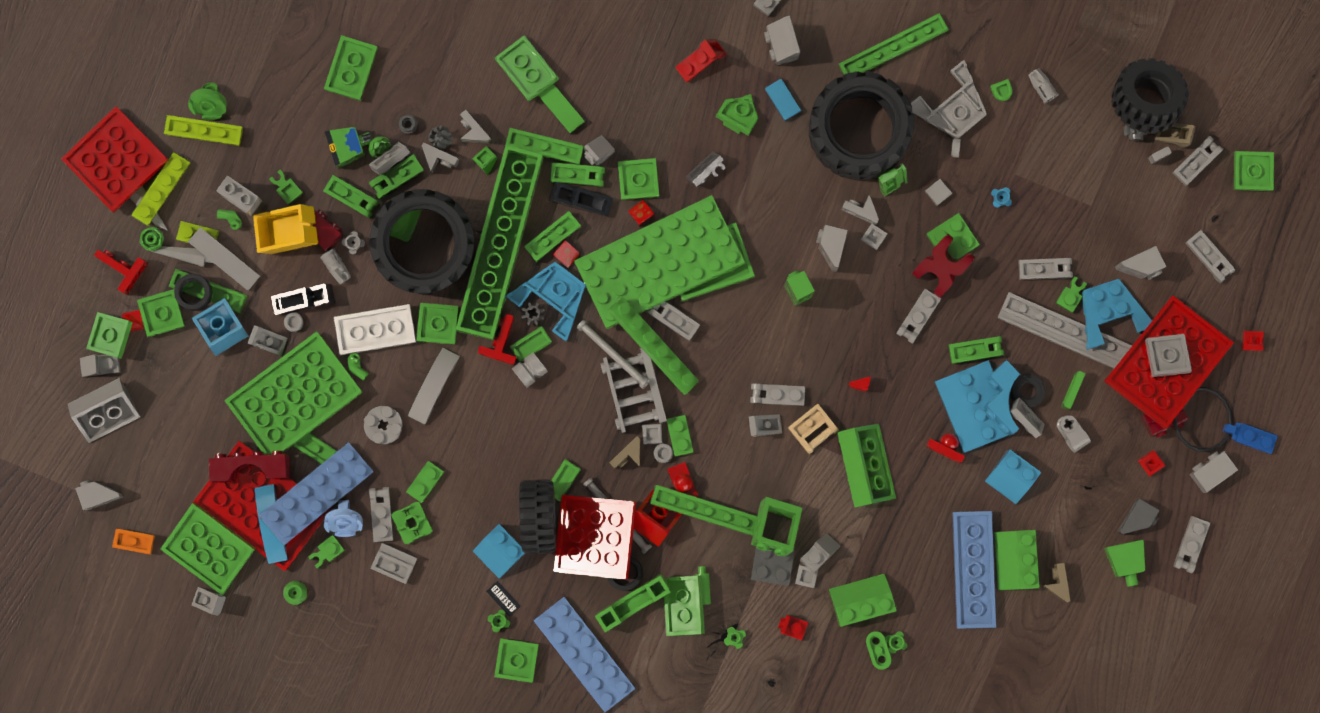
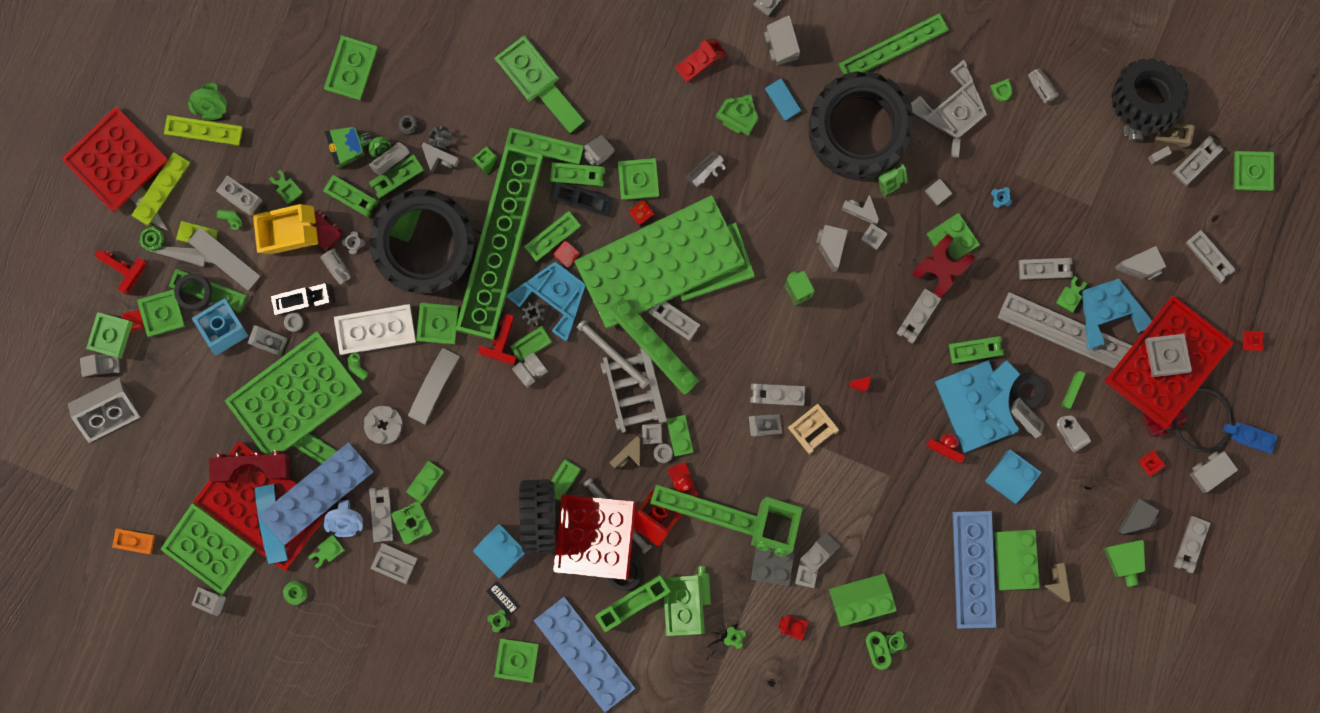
(95, 494): light grey slope -> none
(476, 134): light grey slope -> none
(866, 465): bright green slope -> none

